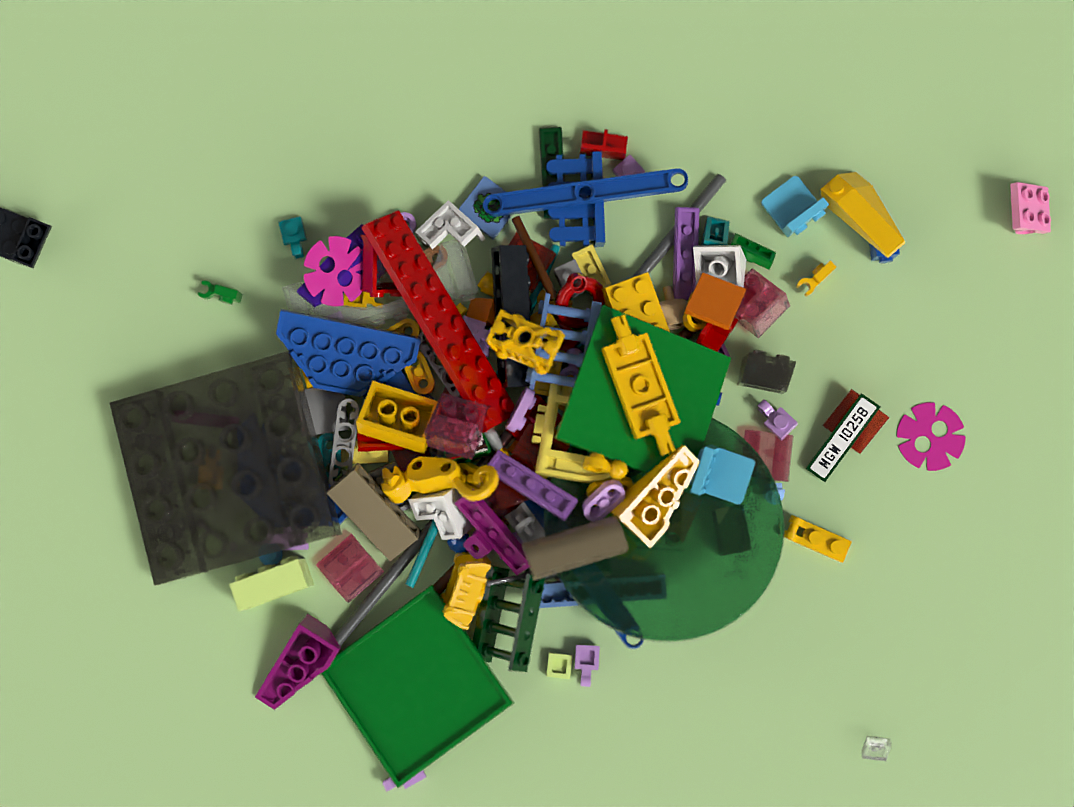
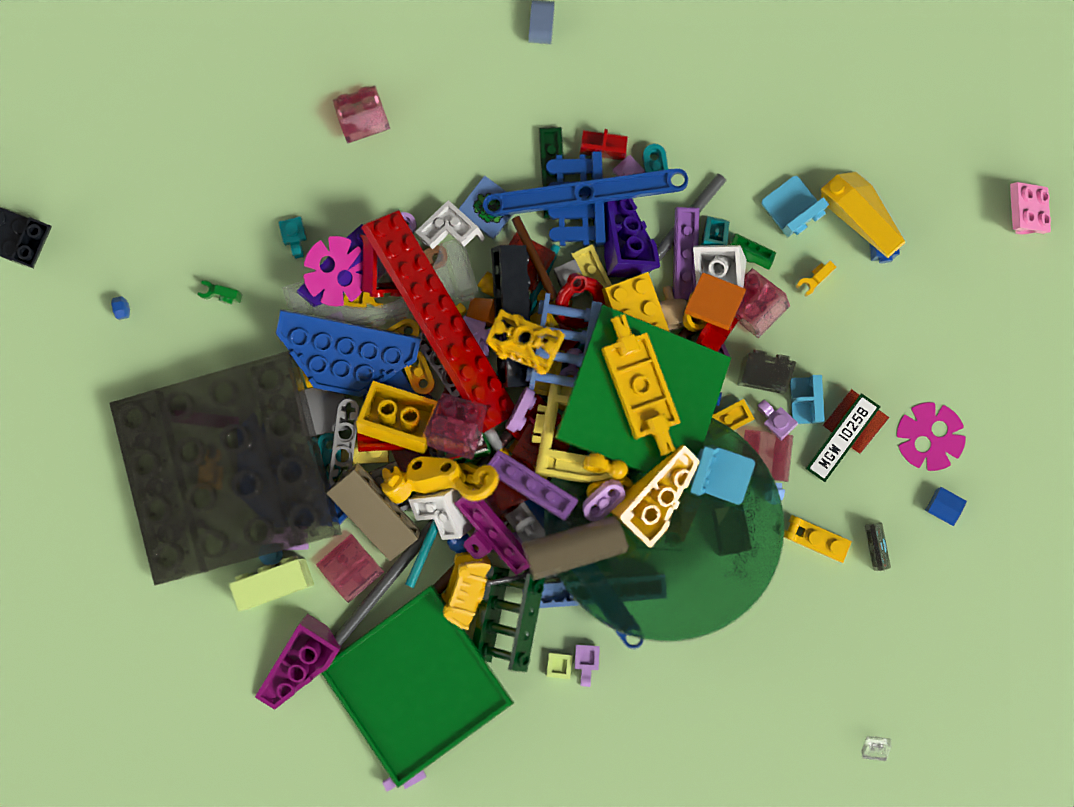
(120, 307): none -> blue tile
(361, 114): none -> clear pink slope
(541, 21): none -> sand blue beam
(627, 243): none -> dark purple wedge
(657, 165): none -> teal plate
(735, 415): none -> yellow plate
(807, 399): none -> medium azure panel
(877, 546): none -> clear smoke slope
(946, 506): none -> blue piece

